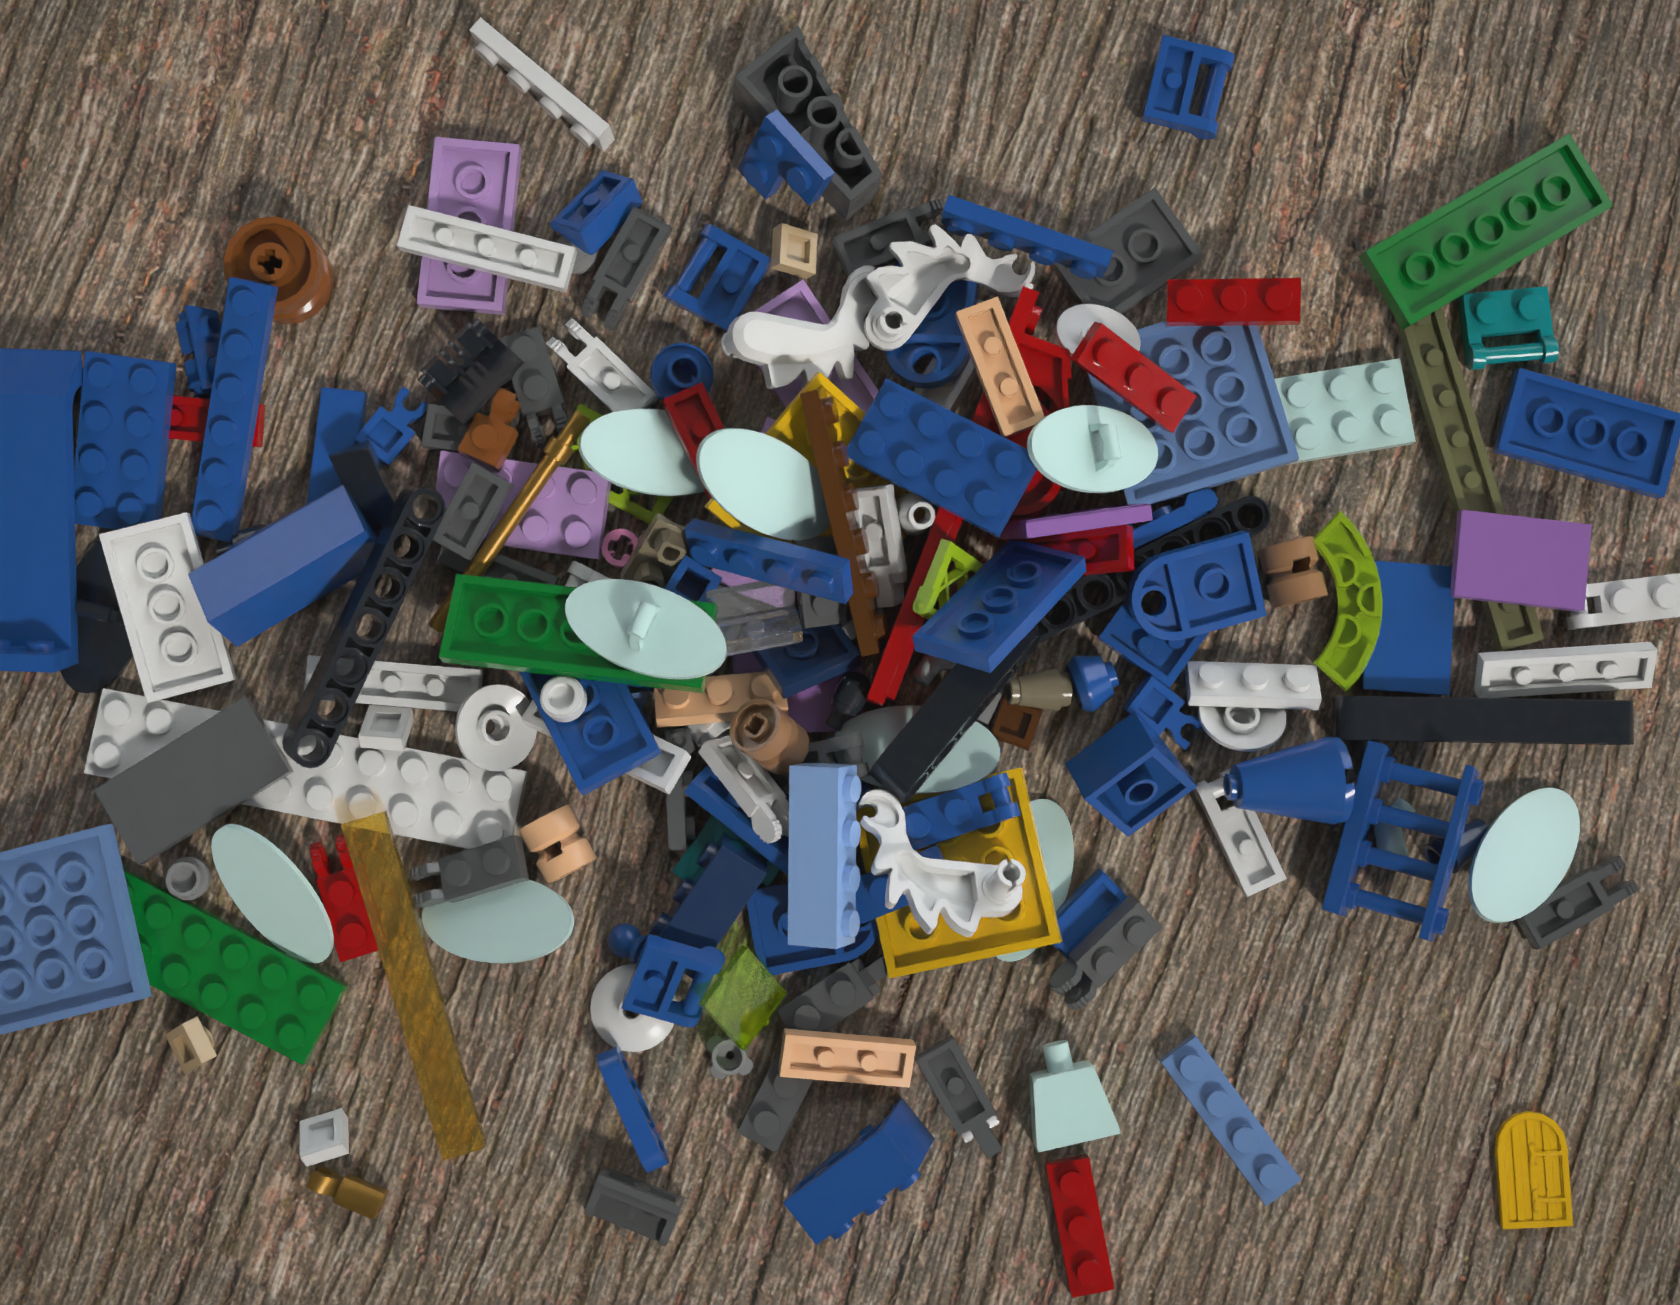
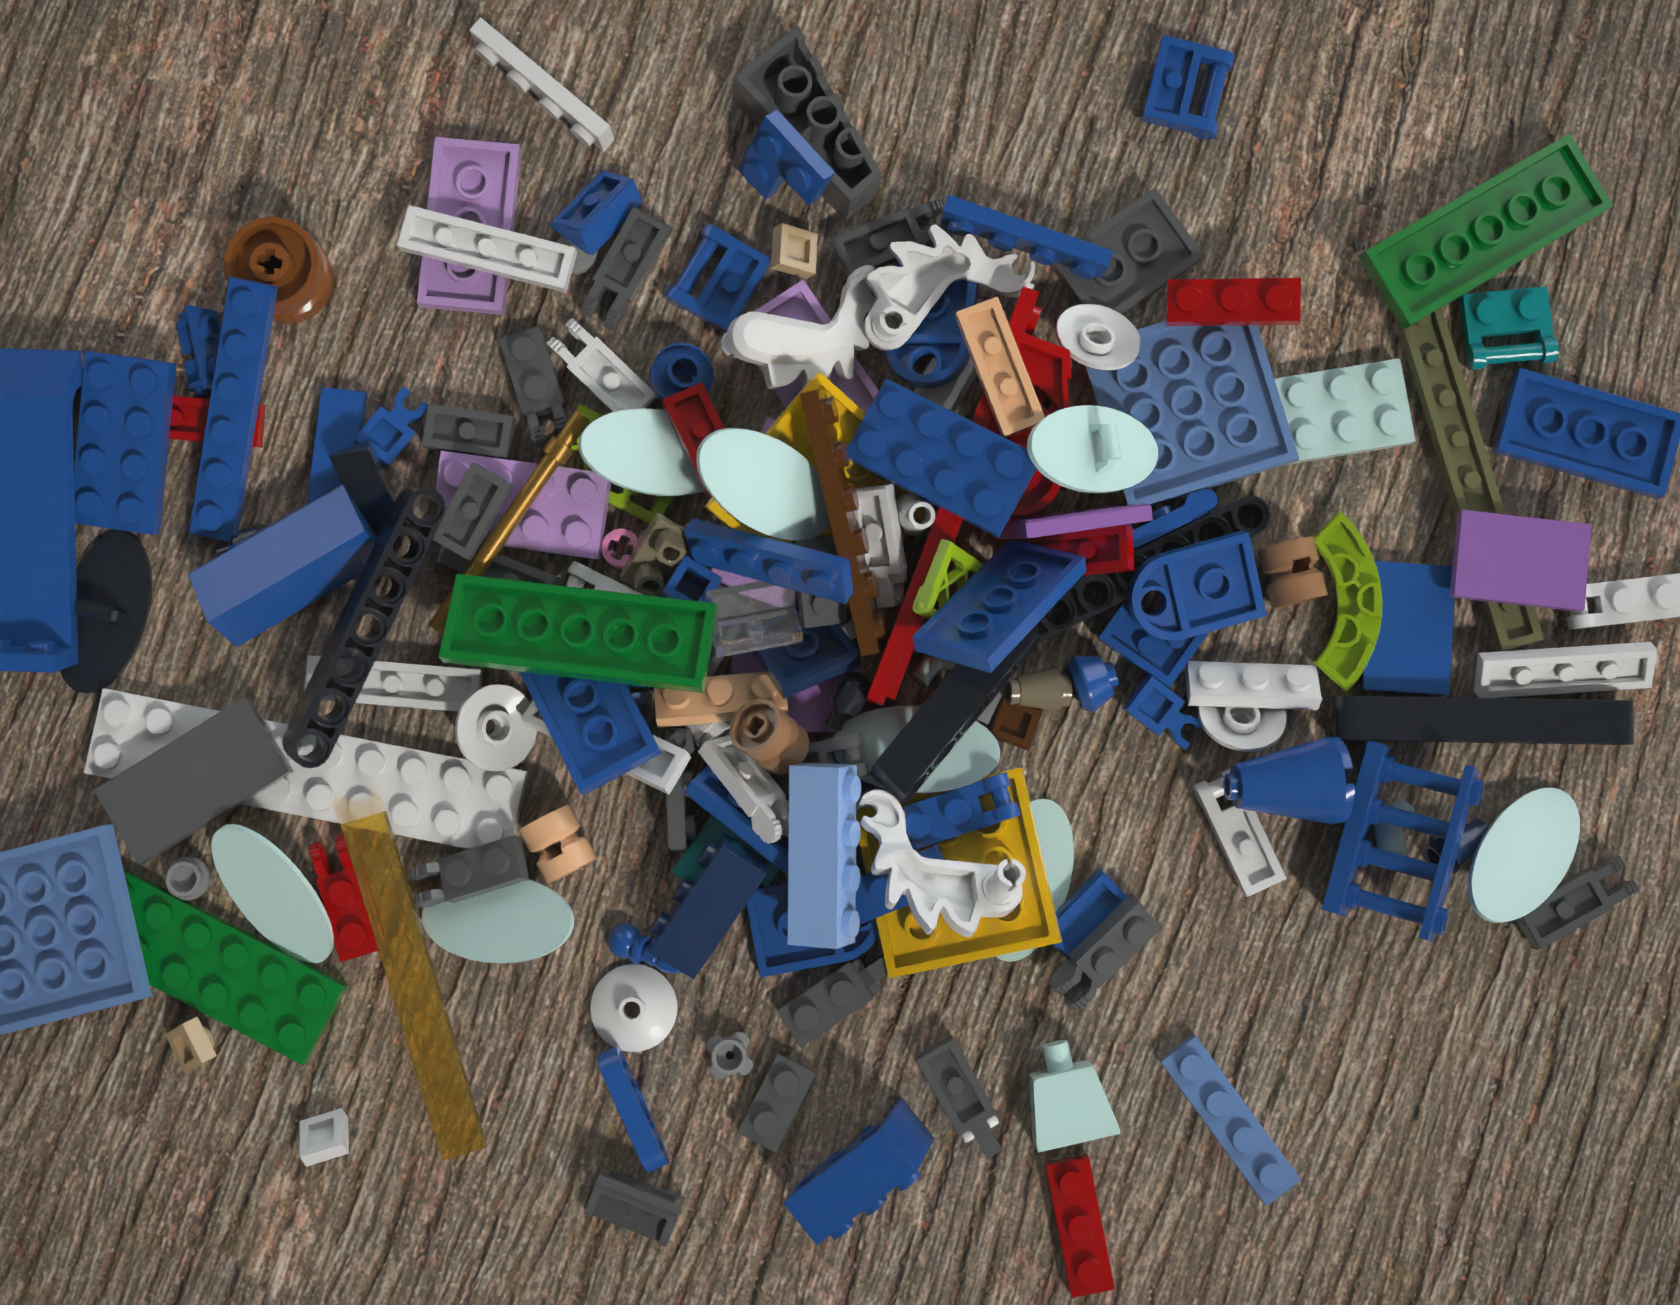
(160, 610): white plate -> none
(348, 1191): pearl gold bar -> none
(386, 727): white plate -> none
(472, 373): black hinge -> none
(491, 437): dark orange plate -> none
(563, 698): white tile -> none
(646, 629): light aqua shield -> none
(659, 975): blue plate -> none
(743, 998): clear neon green piece -> none
(846, 1058): light nougat plate -> none
(1130, 775): blue slope -> none
(1133, 377): red plate -> none
(1532, 1173): yellow window -> none

